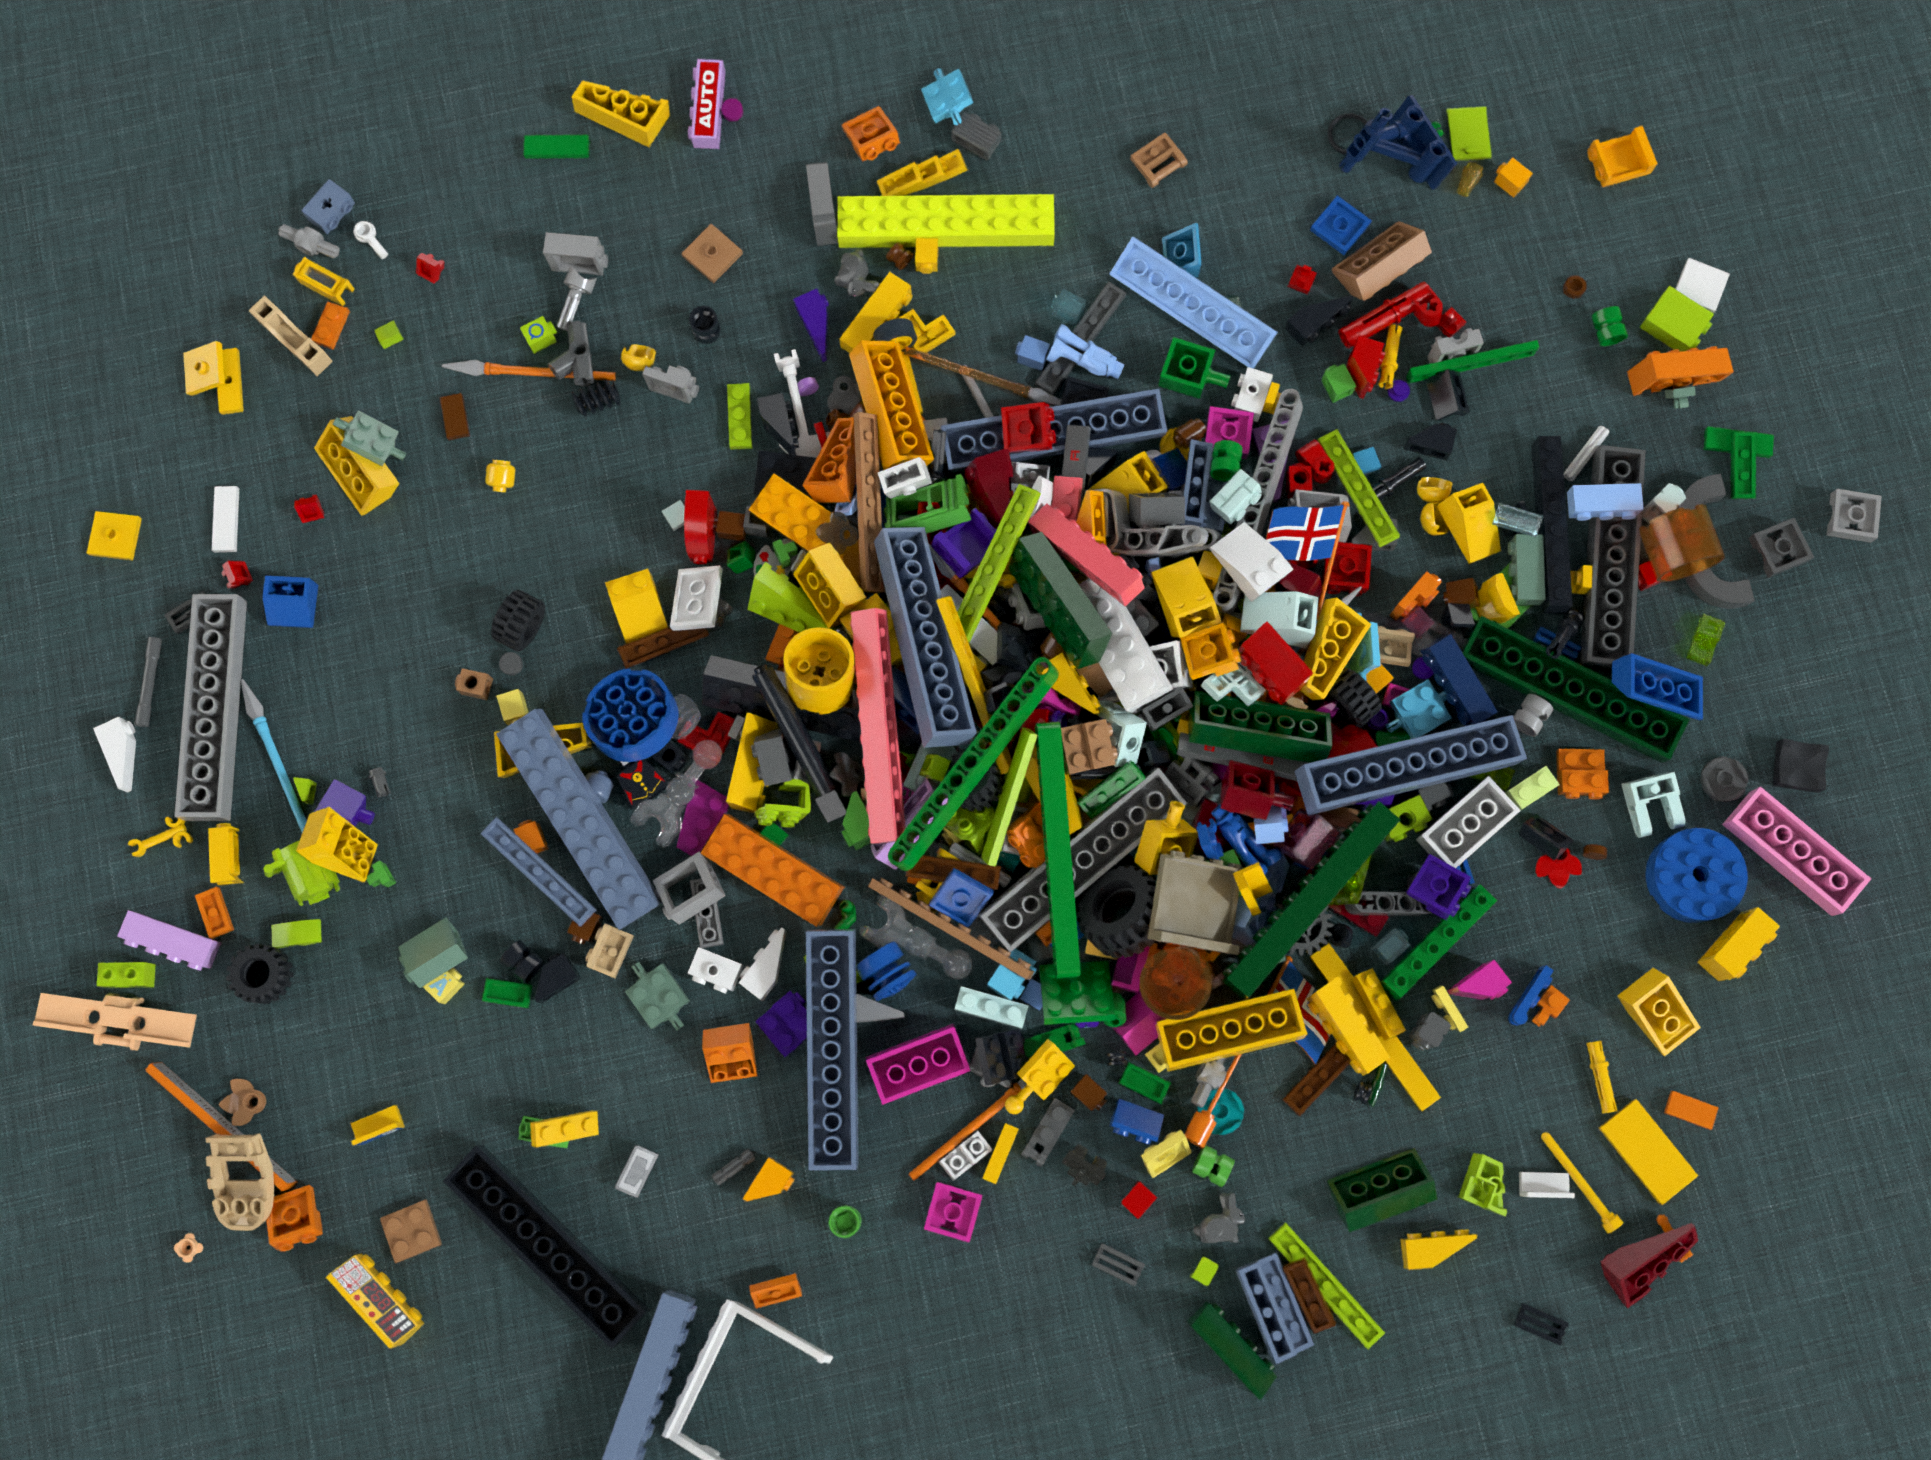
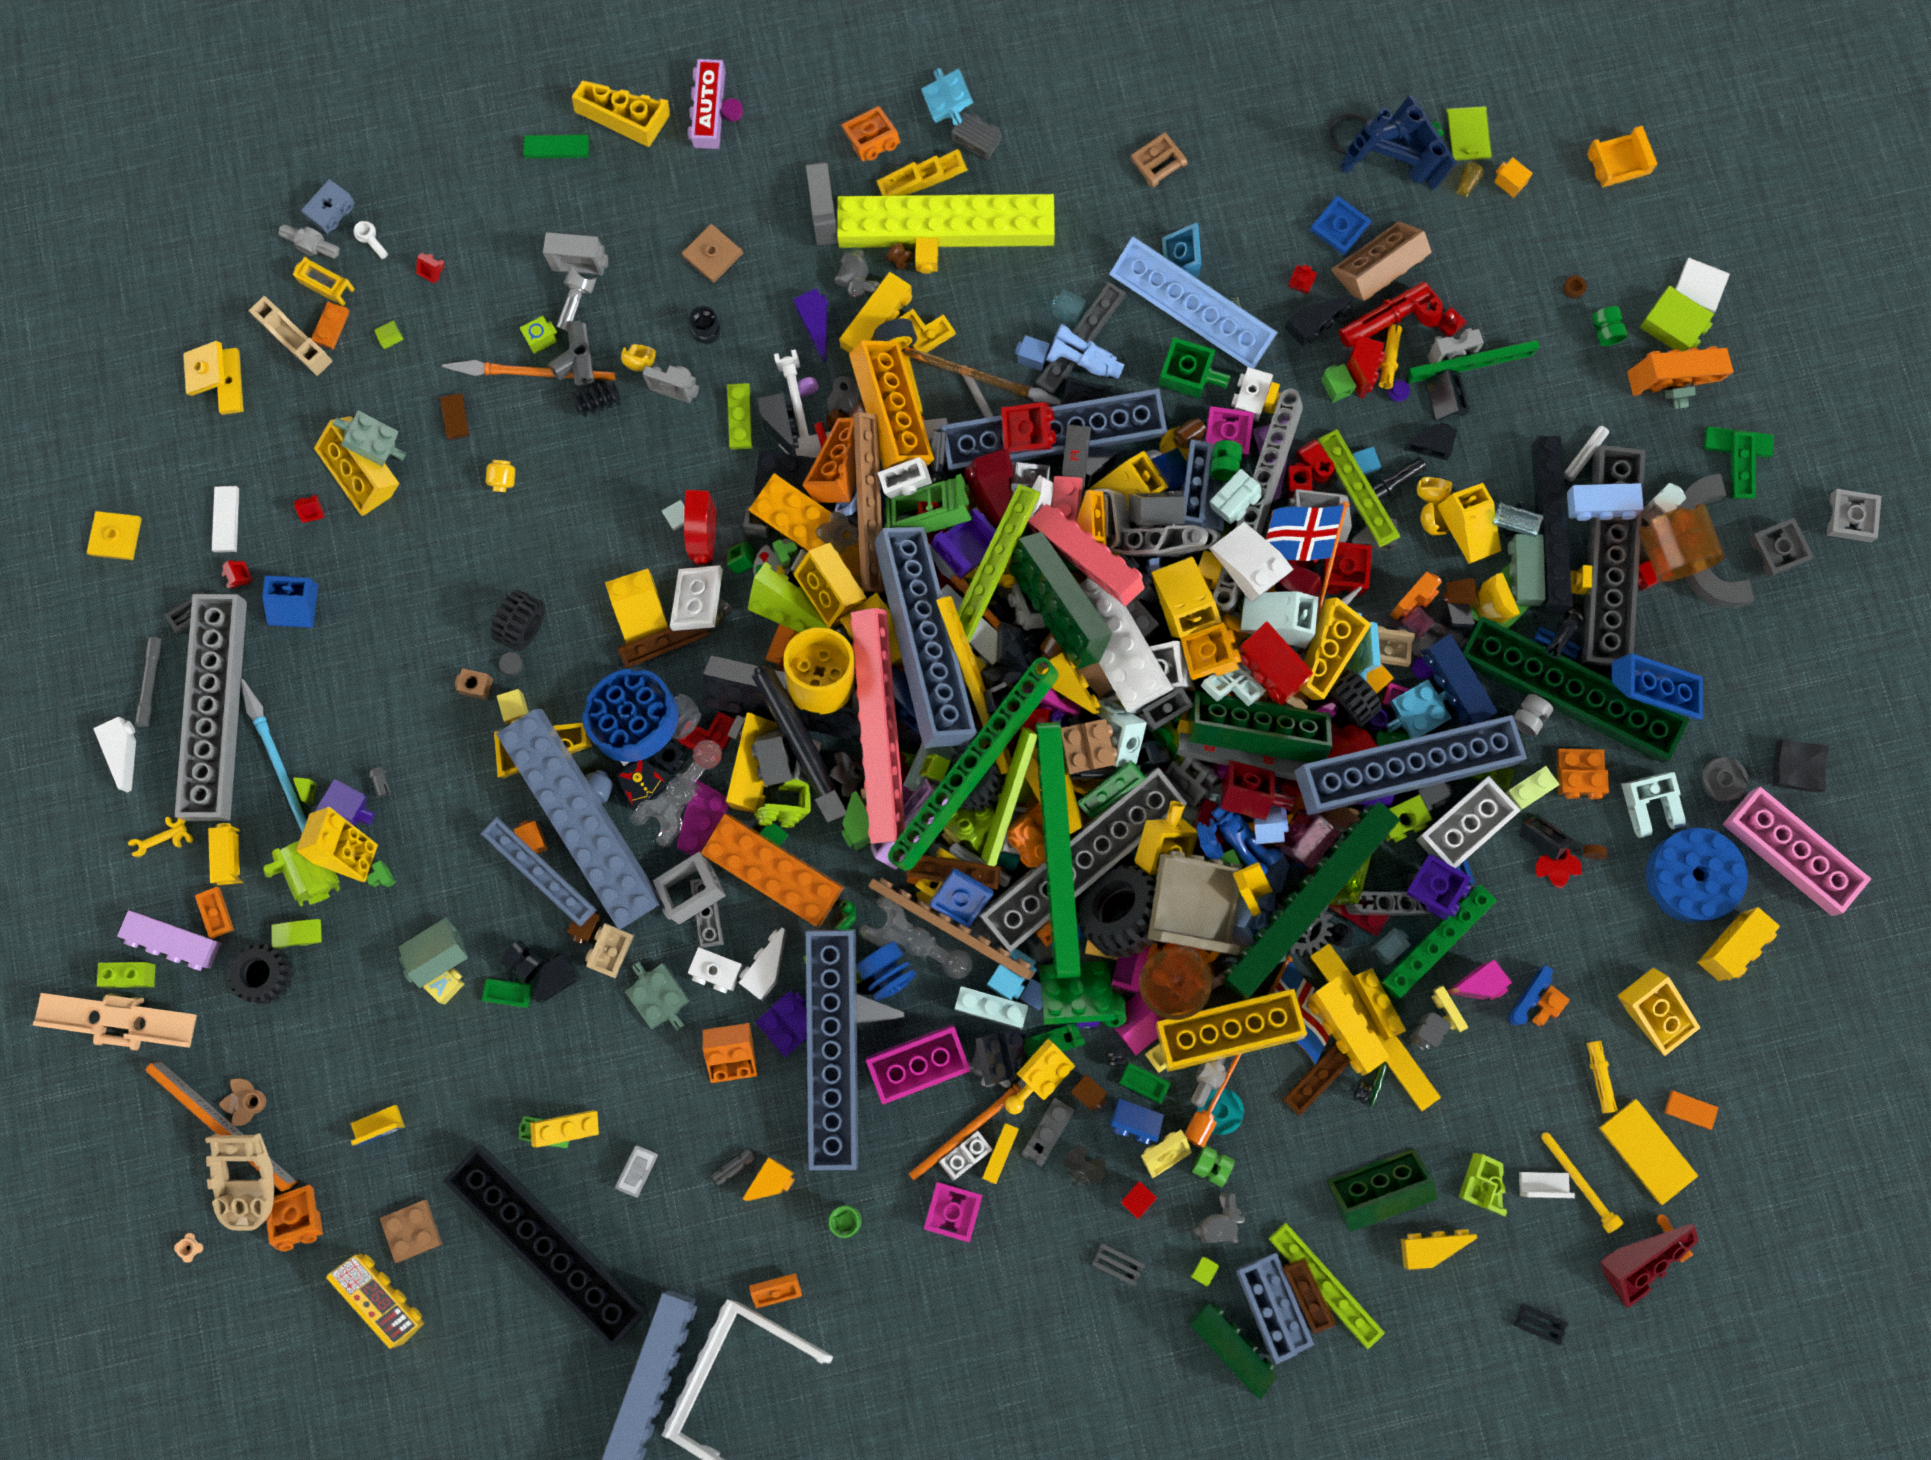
(730, 526): reddish brown brick -> none
(1705, 639): clear neon green slope -> none

